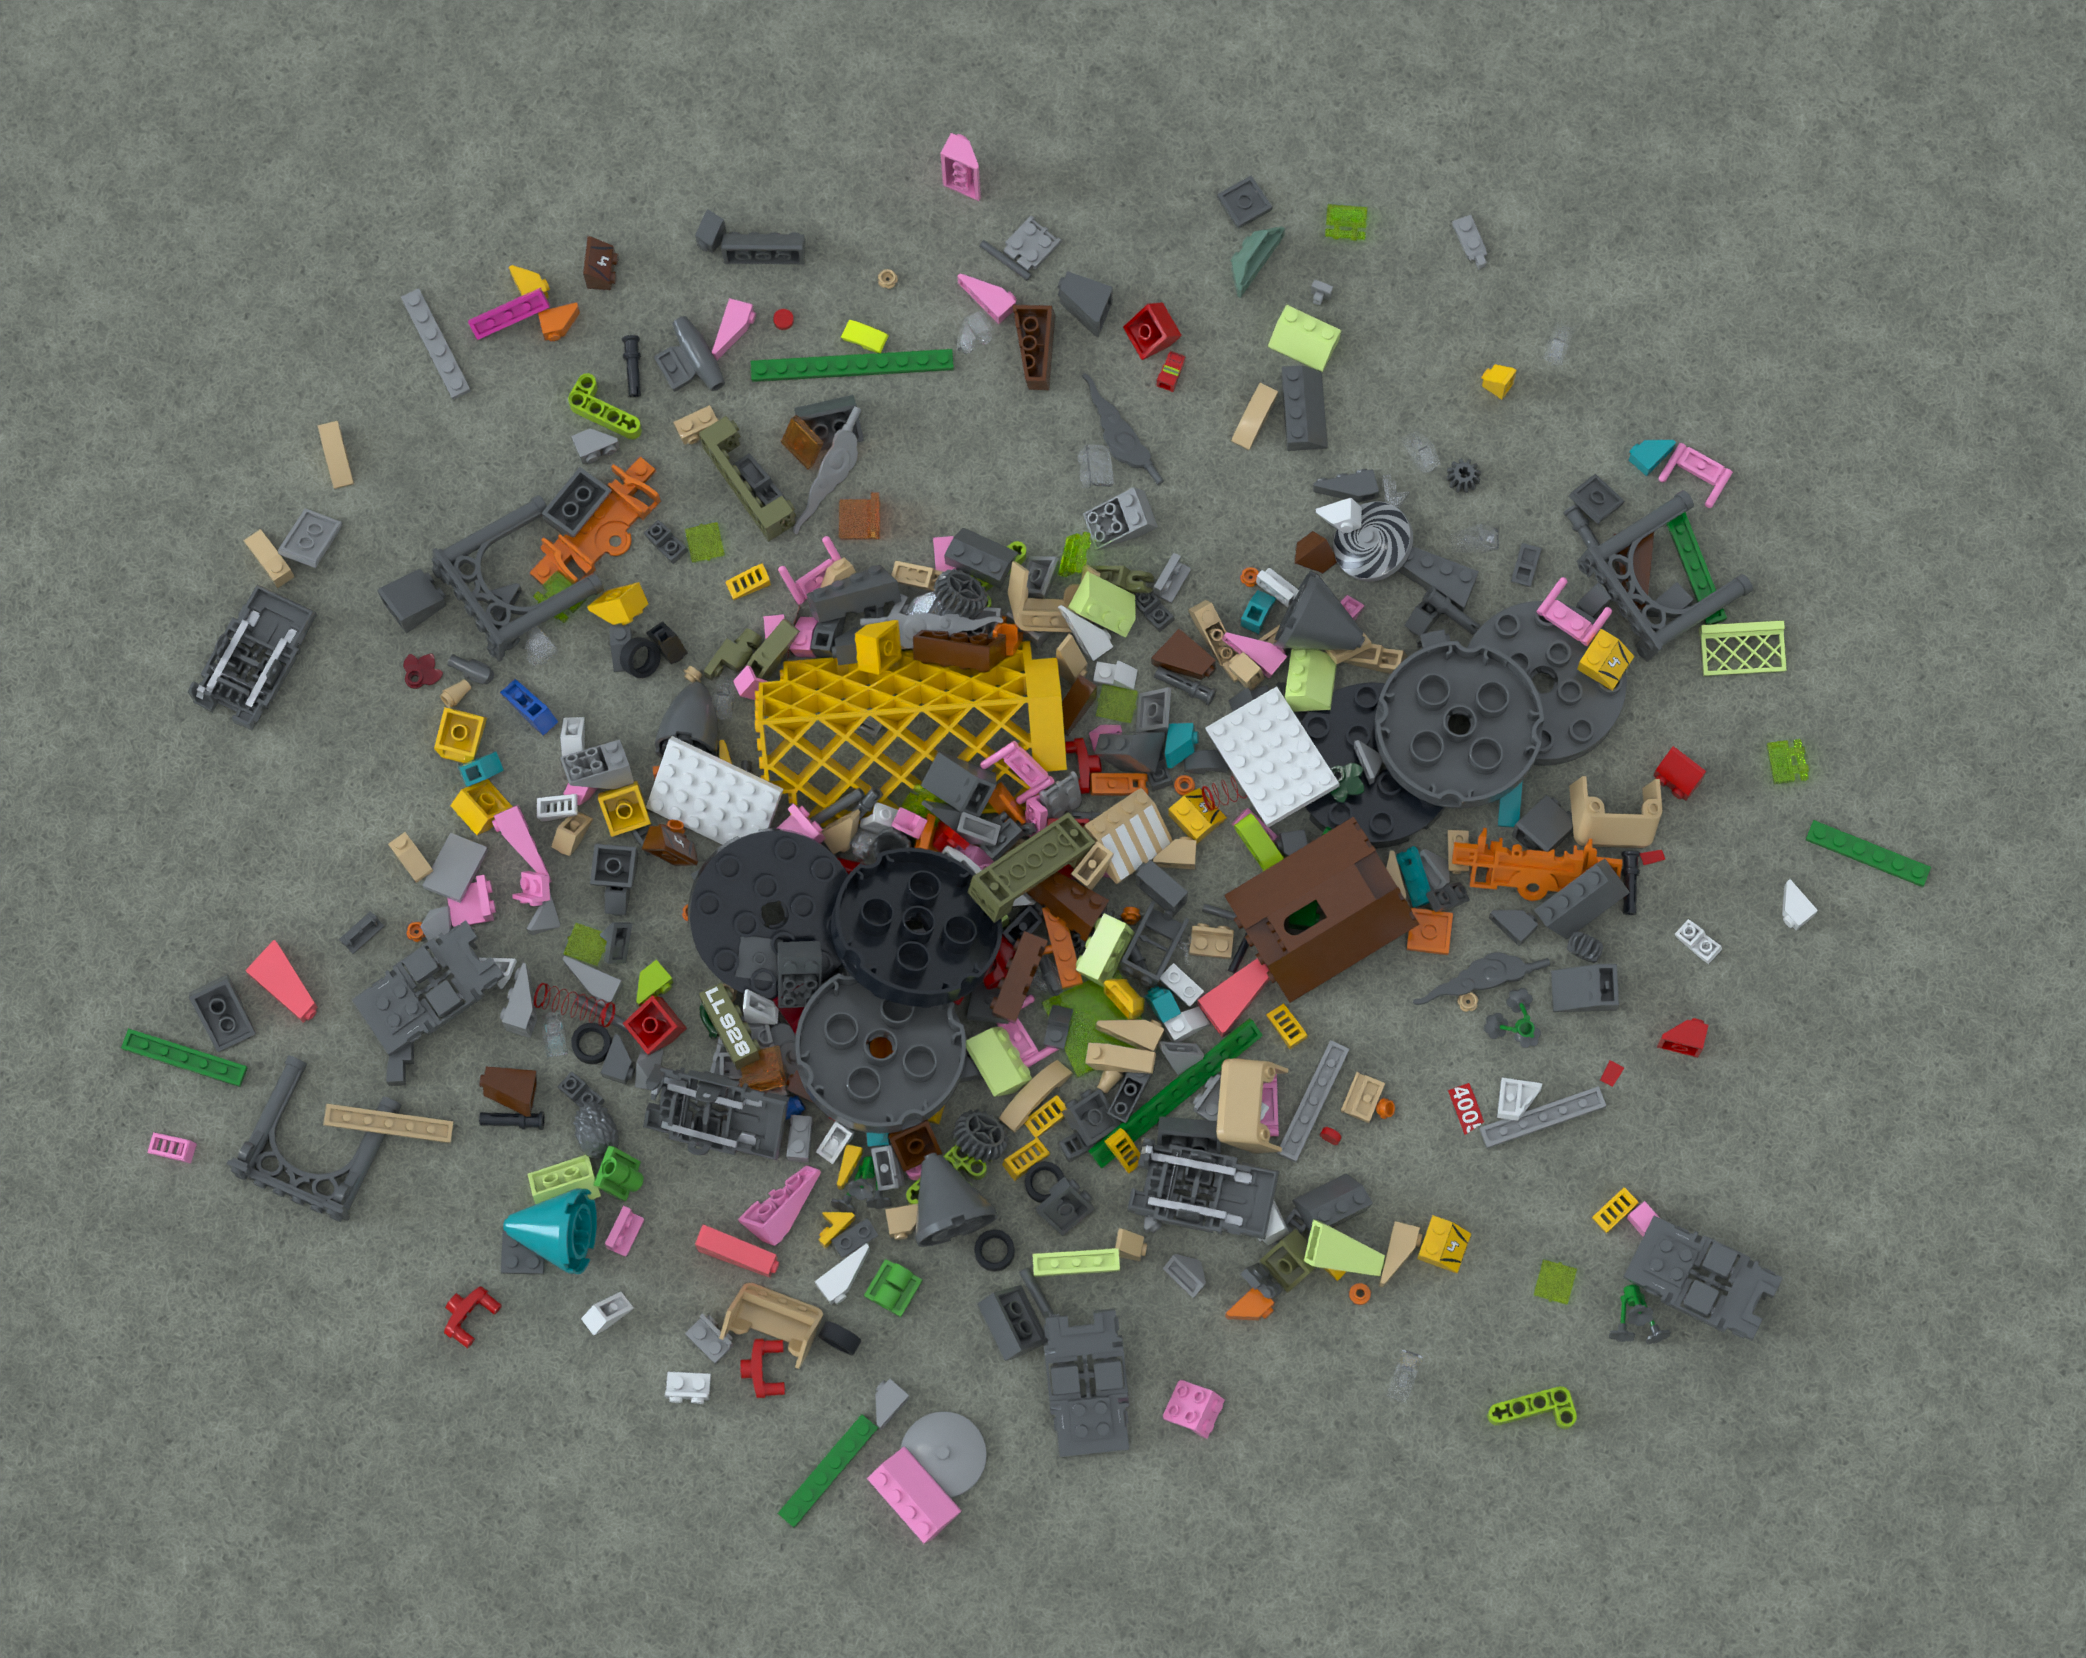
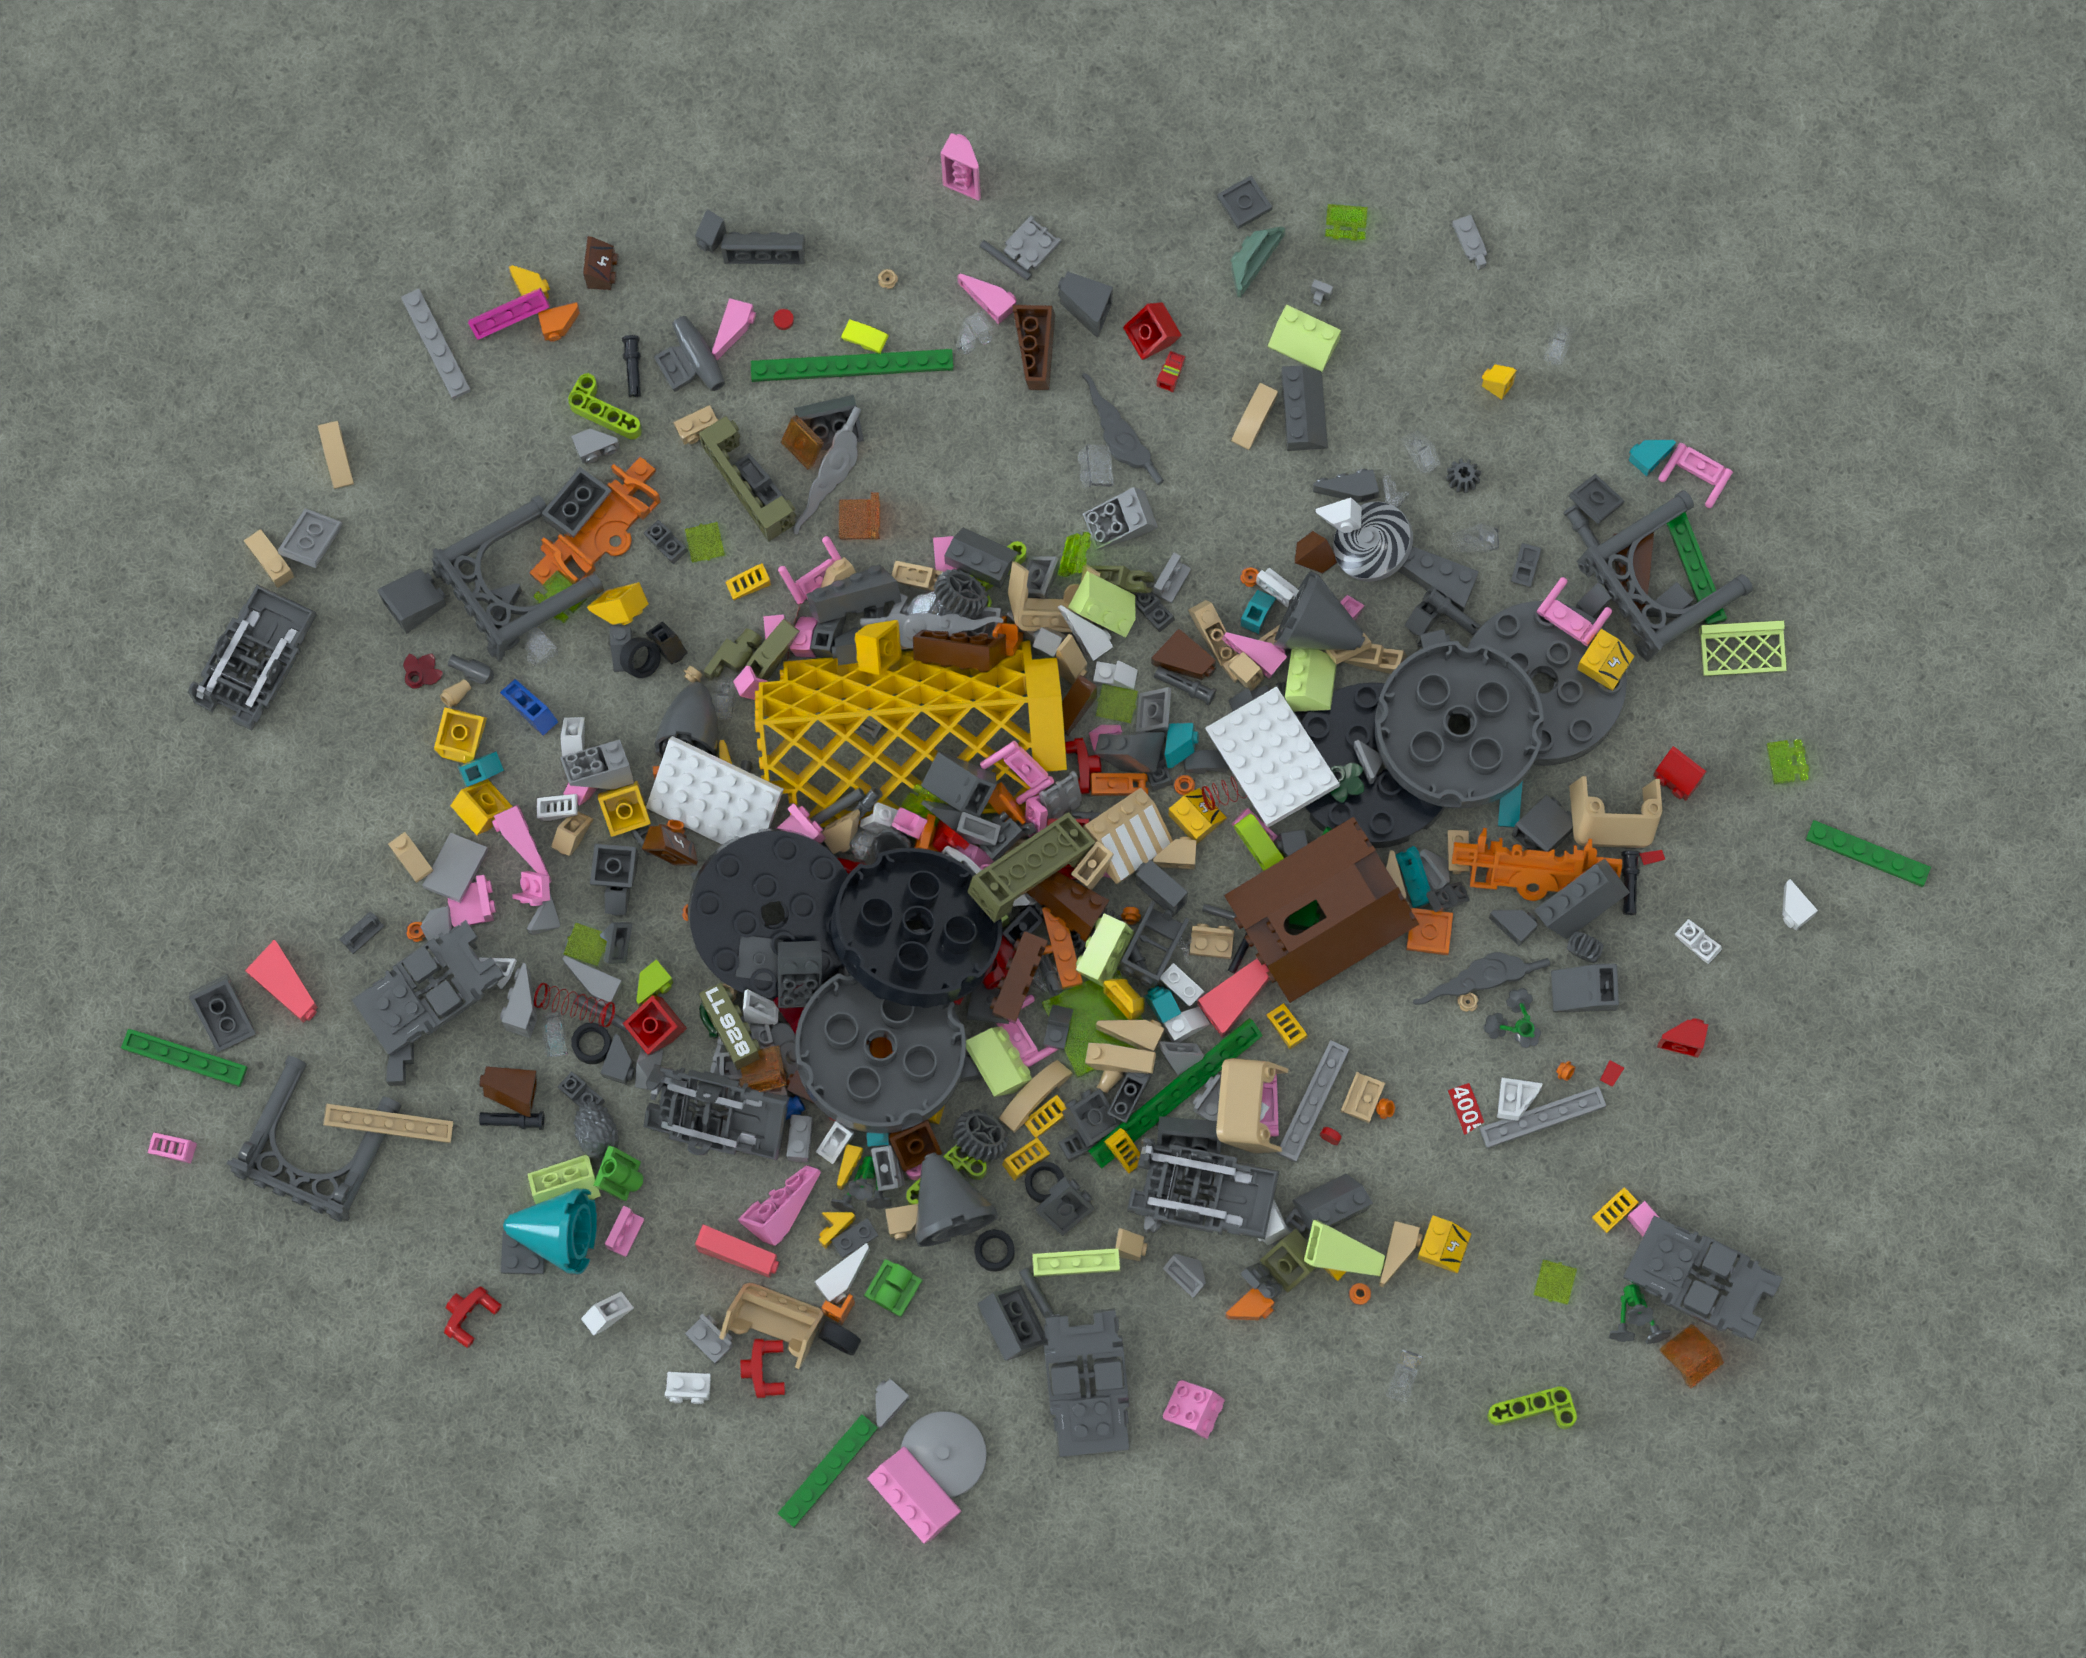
(836, 1313): none -> orange panel
(1048, 640): none -> slope
(1565, 1070): none -> orange plate
(1692, 1355): none -> clear orange bracket

